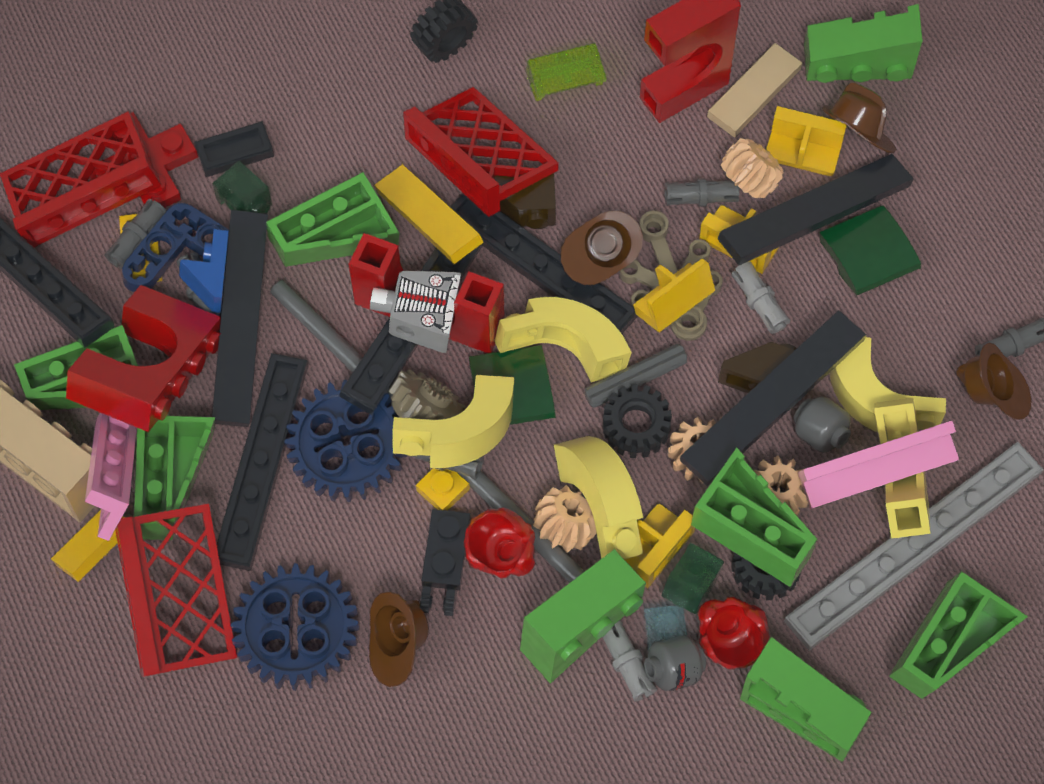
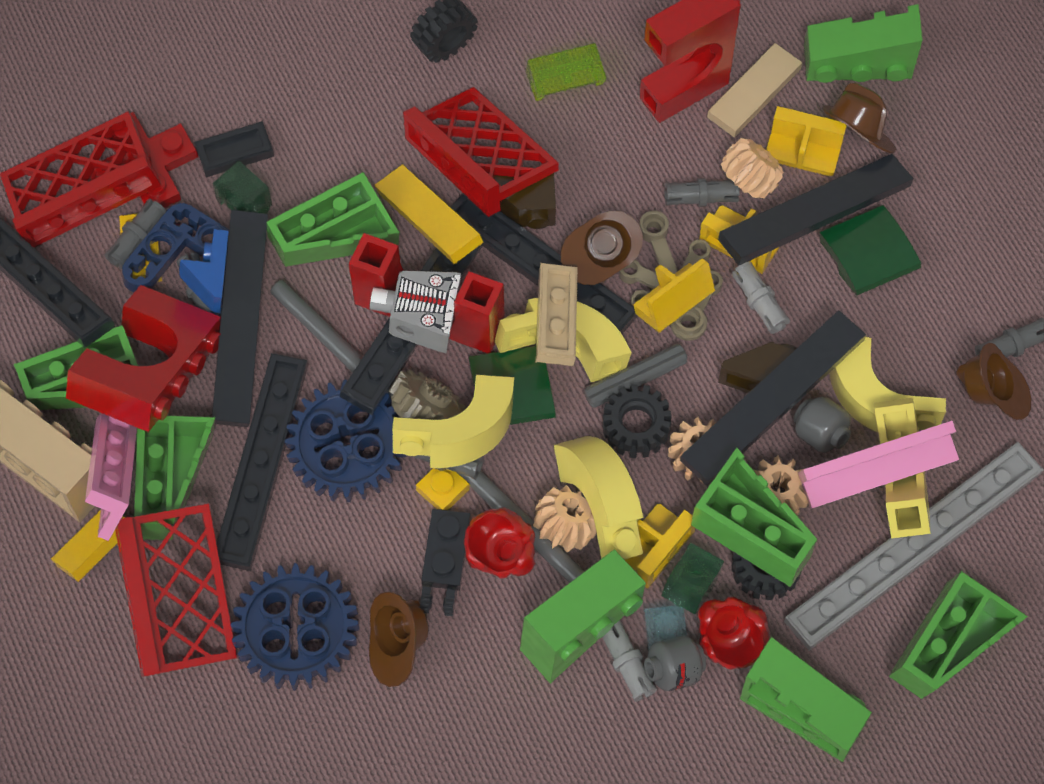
(556, 314): none -> tan tile

